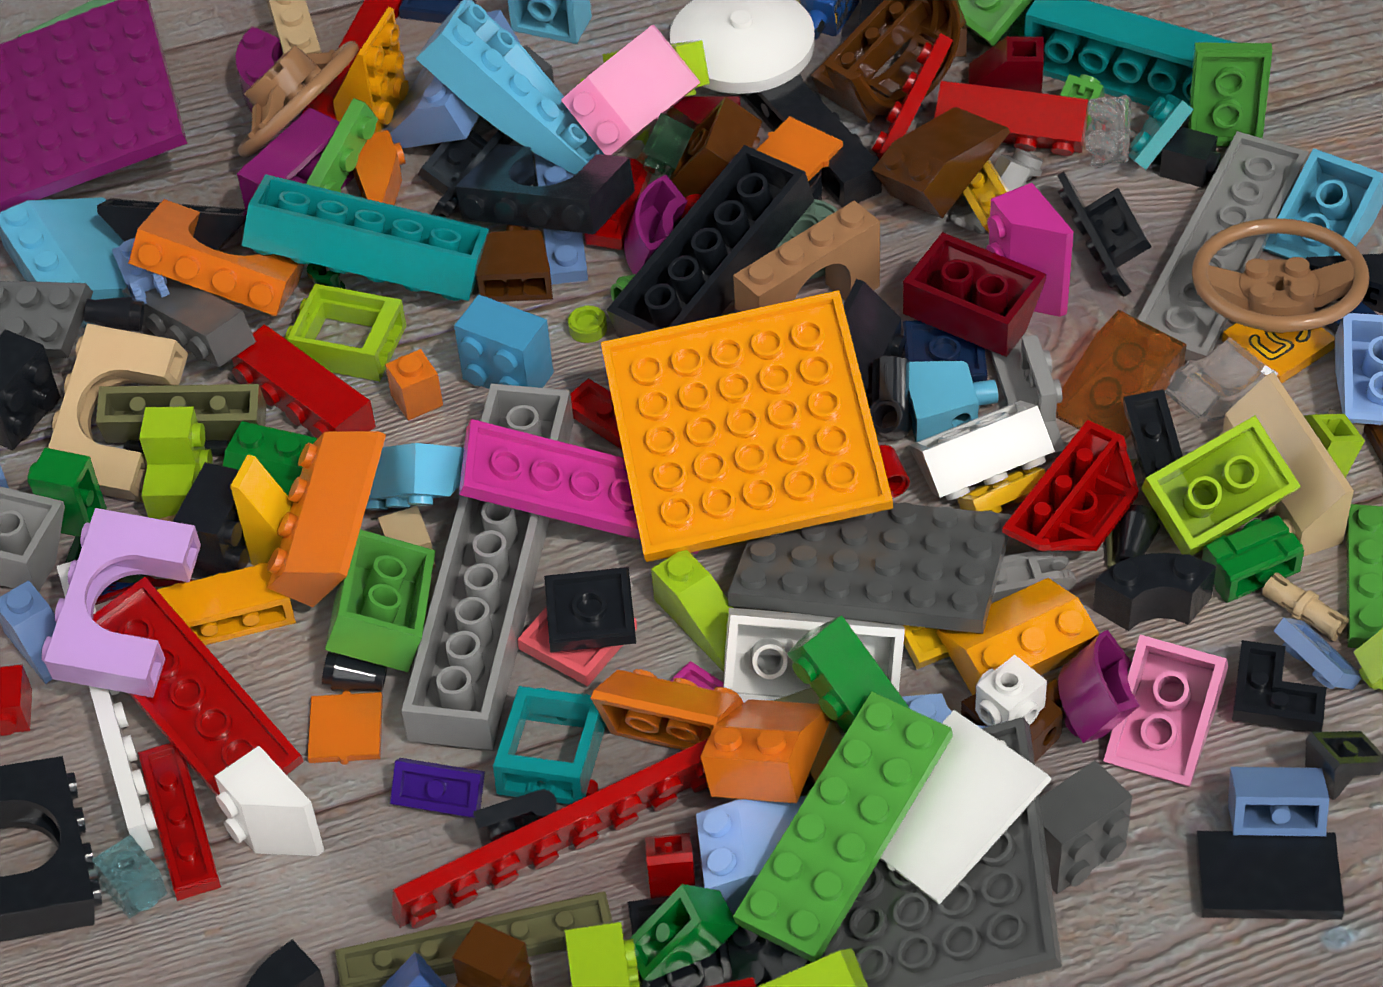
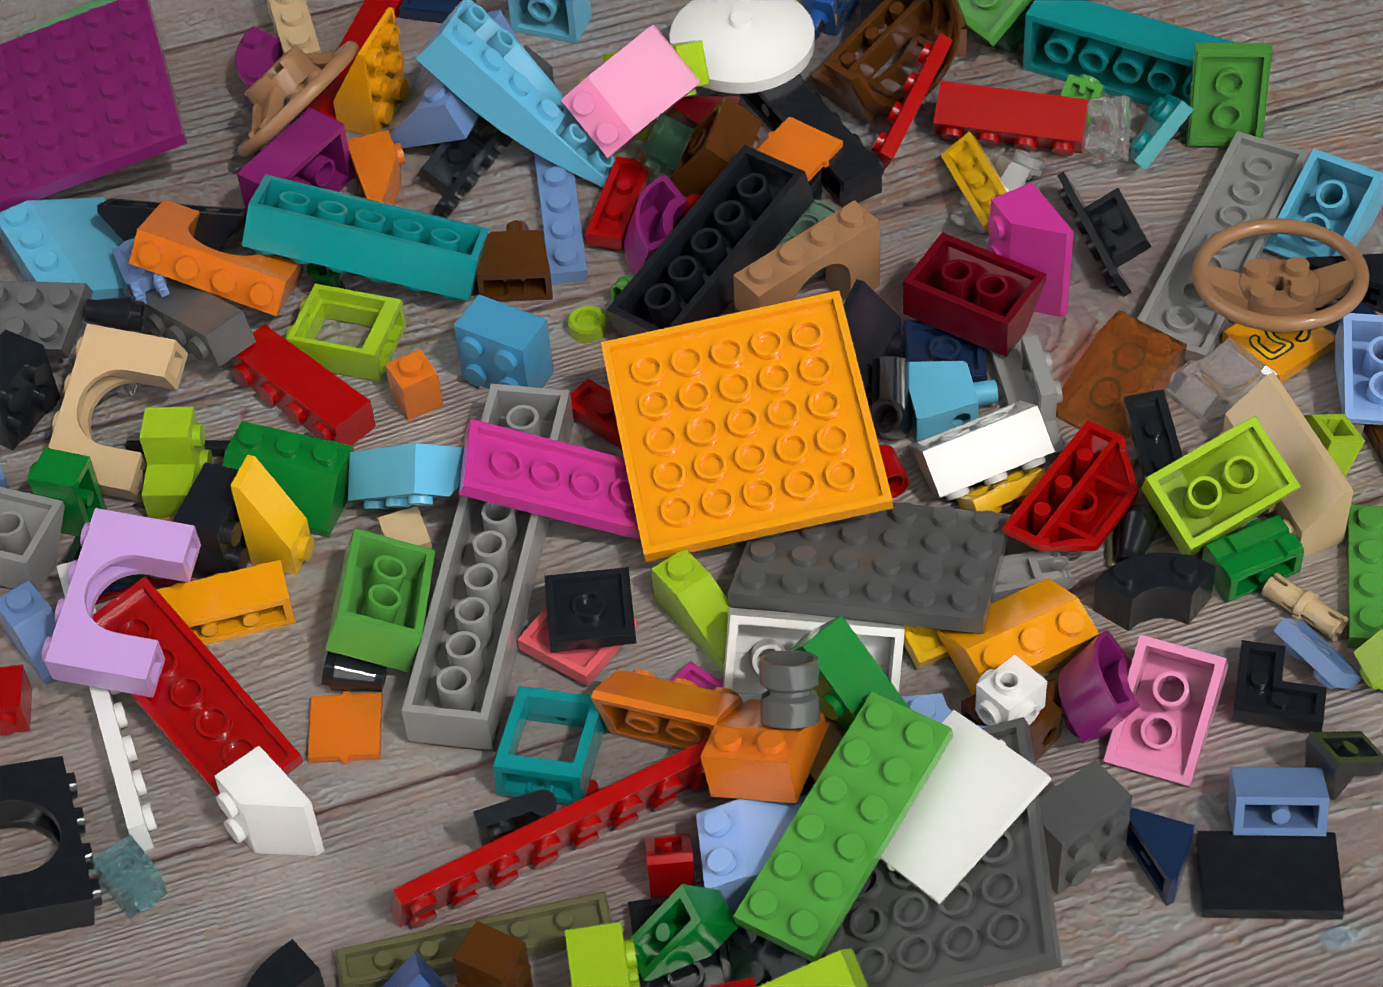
(179, 821): red tile -> none
(216, 406): olive brick -> none
(324, 514): orange slope -> none
(344, 147): bright green plate -> none
(437, 787): dark purple plate -> none
(503, 192): black arch -> none
(789, 693): none -> dark grey wheel
(939, 159): reddish brown slope -> none
(1011, 64): dark red slope -> none
(1161, 849): none -> dark blue slope
(1190, 157): black brick -> none

